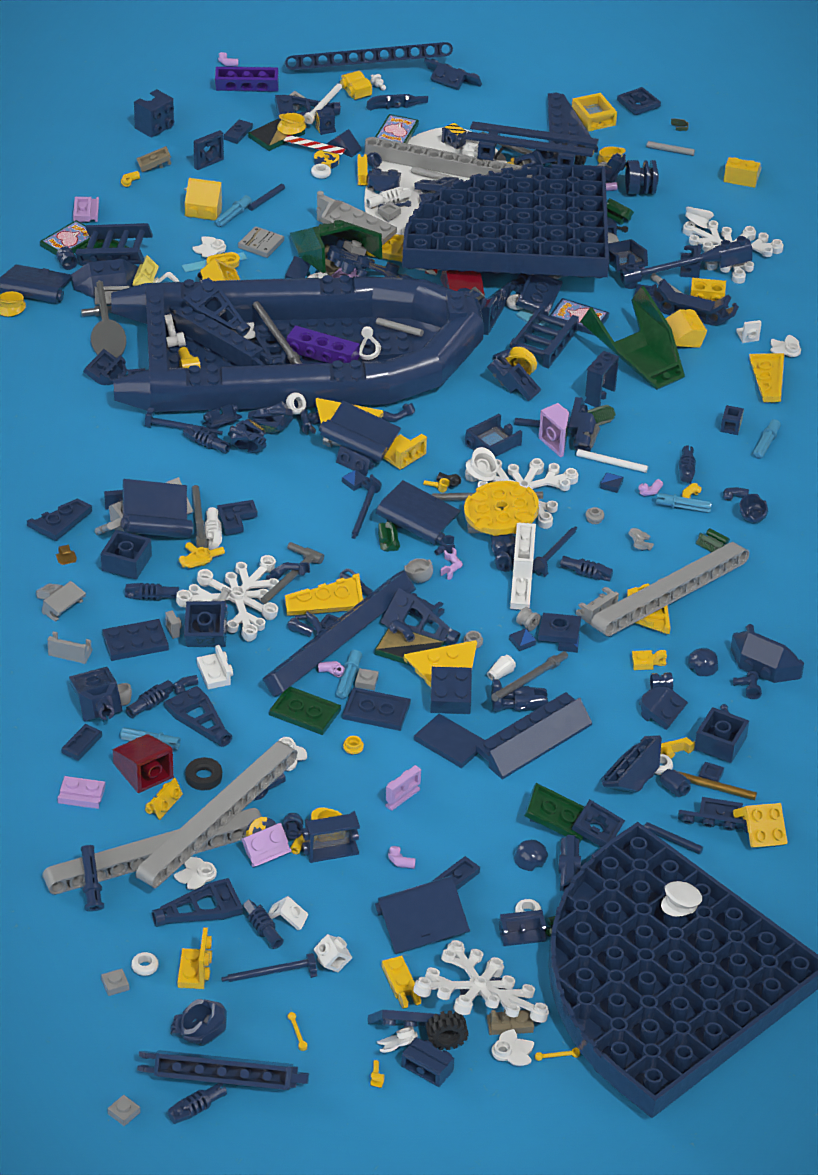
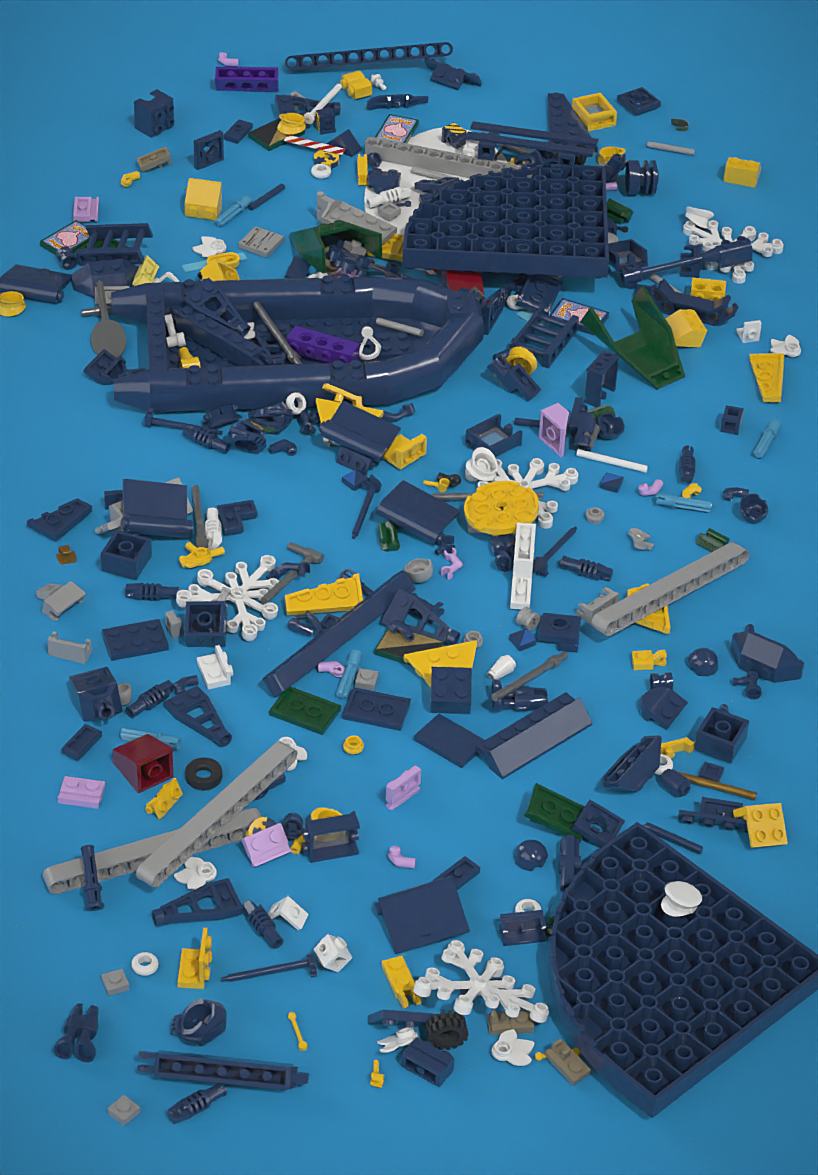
(81, 1026): none -> dark blue piece
(284, 445): none -> dark blue arm
(340, 394): none -> yellow piece
(567, 1062): none -> dark tan plate
(610, 426): none -> dark blue hair

